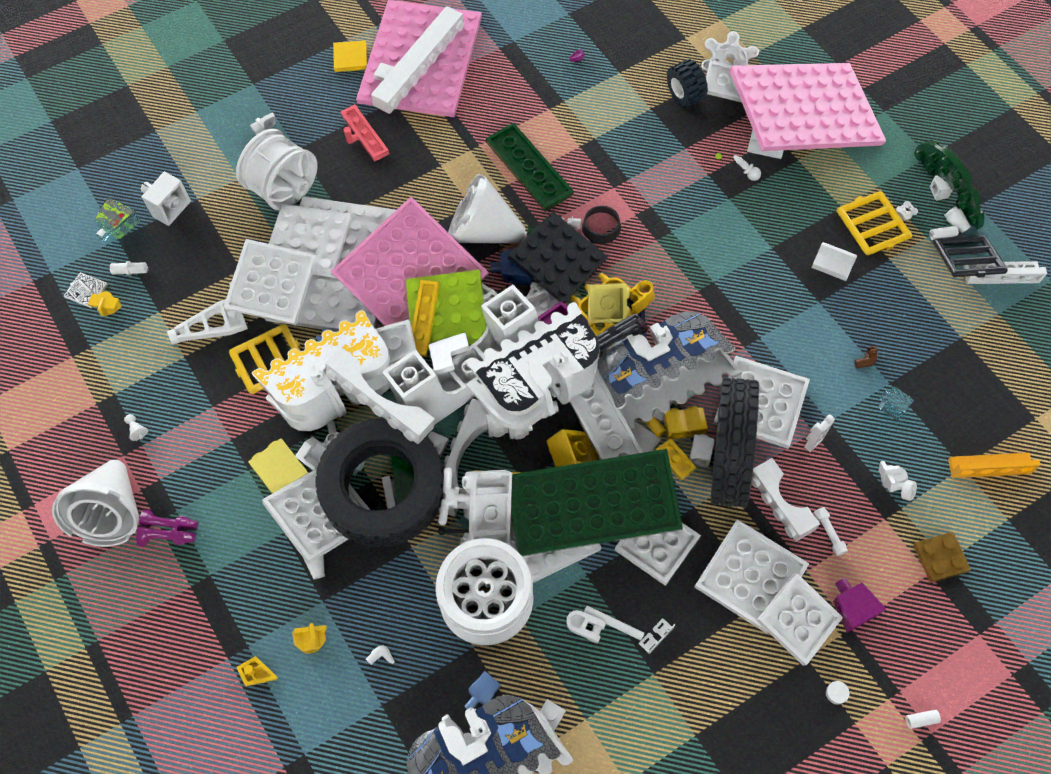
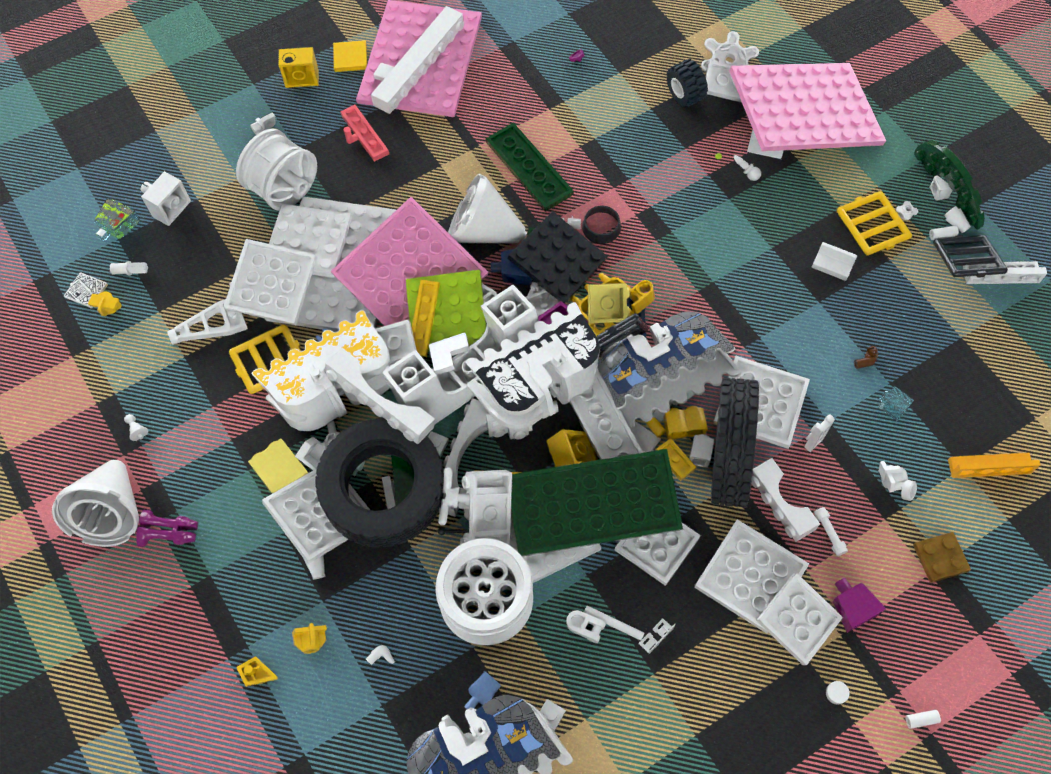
(298, 67): none -> yellow brick

